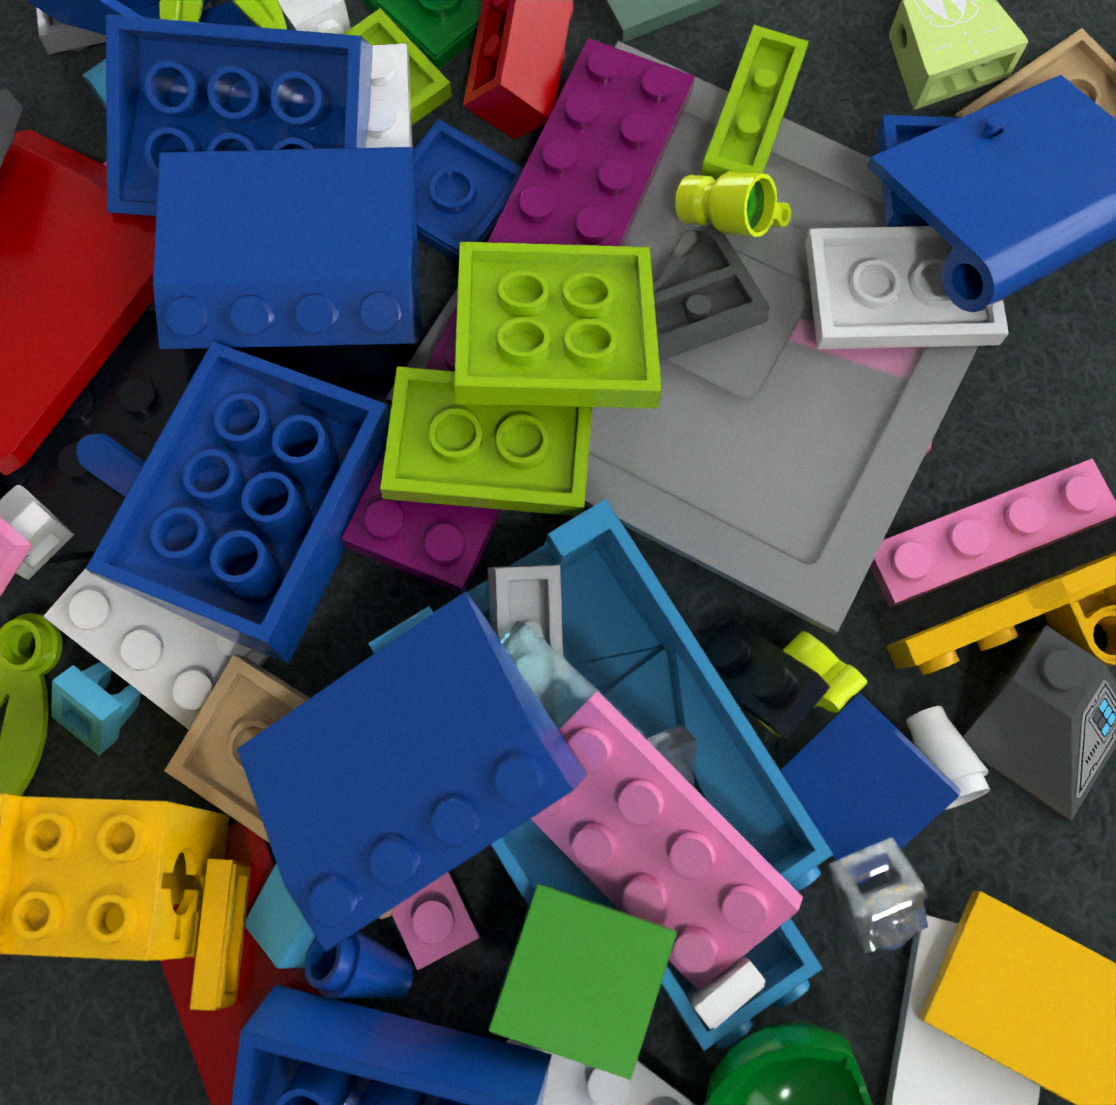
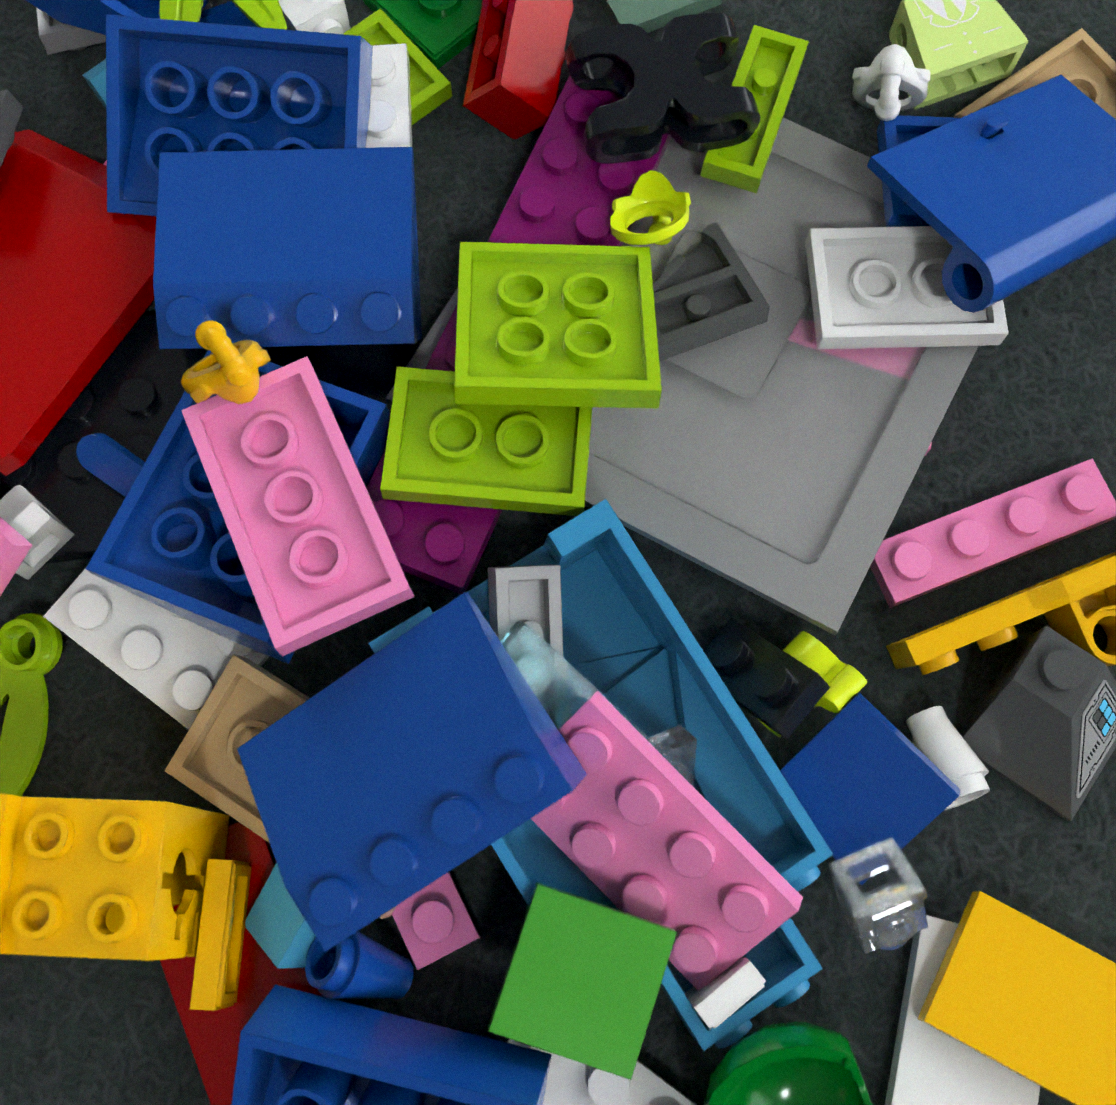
(87, 709): medium azure tile -> none
(226, 372): none -> yellow piece
(297, 508): none -> bright pink plate
(459, 188): blue tile -> none
(650, 197): none -> neon yellow piece
(661, 88): none -> black piece
(733, 203): neon yellow piece -> none
(890, 72): none -> white piece

